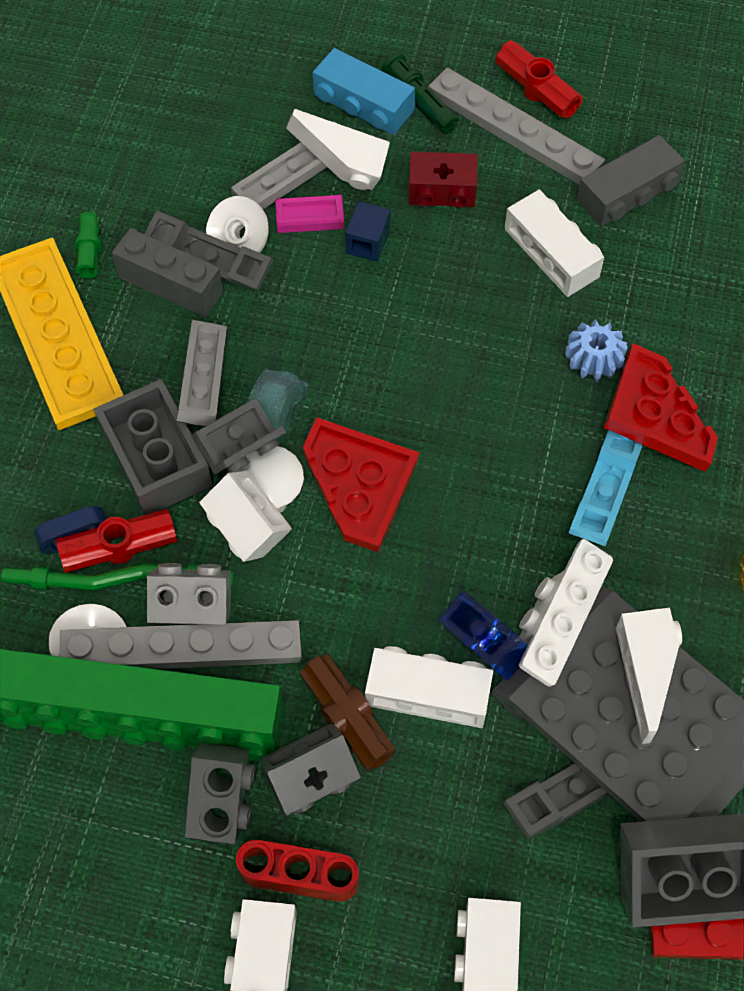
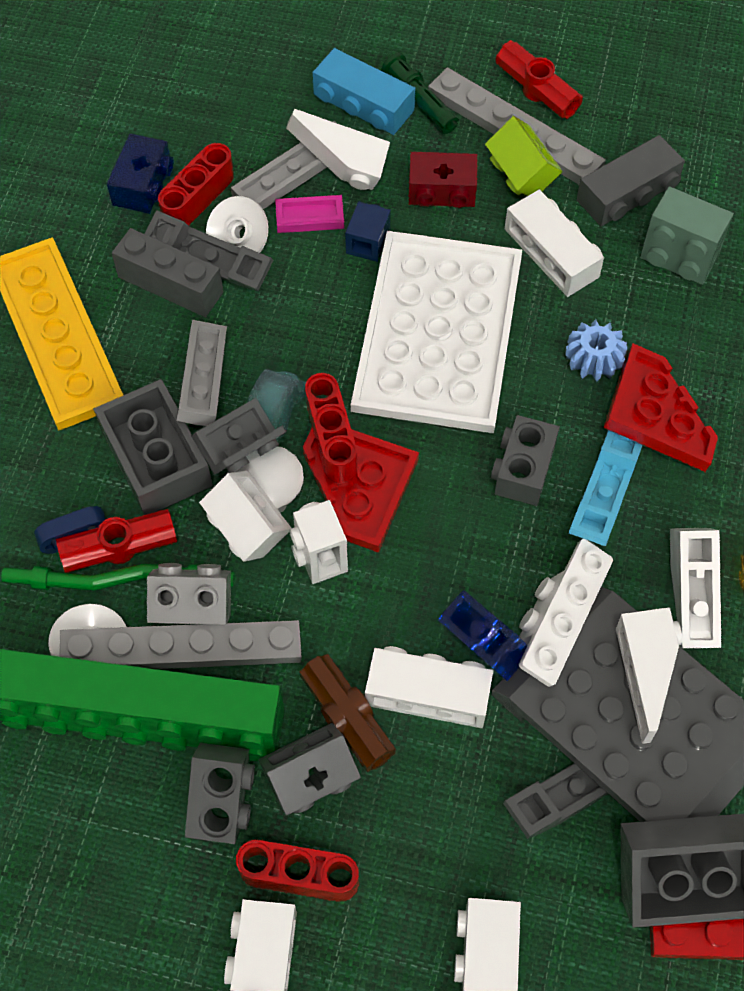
(88, 245): green pin -> none
(140, 173): none -> clear blue brick
(198, 183): none -> red beam
(319, 541): none -> white brick
(334, 442): none -> red beam
(438, 332): none -> white plate
(522, 157): none -> lime brick
(527, 460): none -> dark grey brick
(686, 235): none -> sand green brick
(697, 585): none -> white slope

